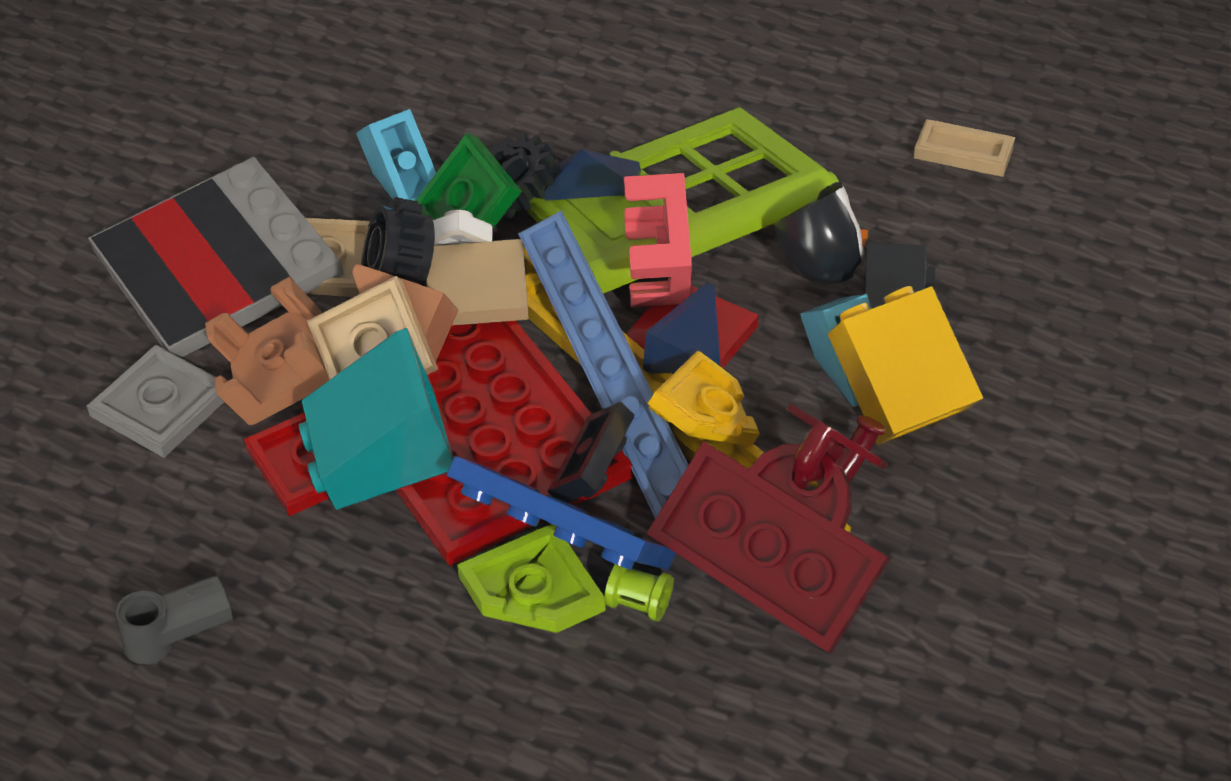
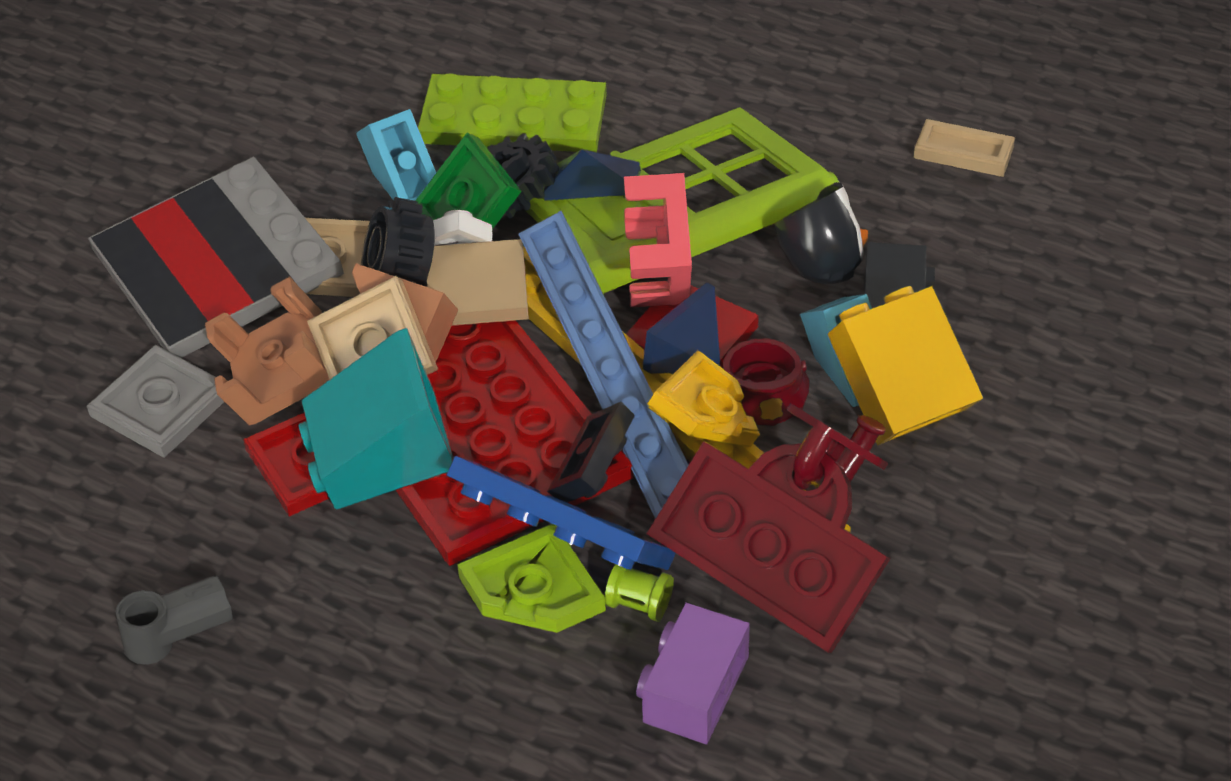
(498, 107): none -> lime plate
(694, 672): none -> medium lavender brick
(769, 379): none -> dark red hat

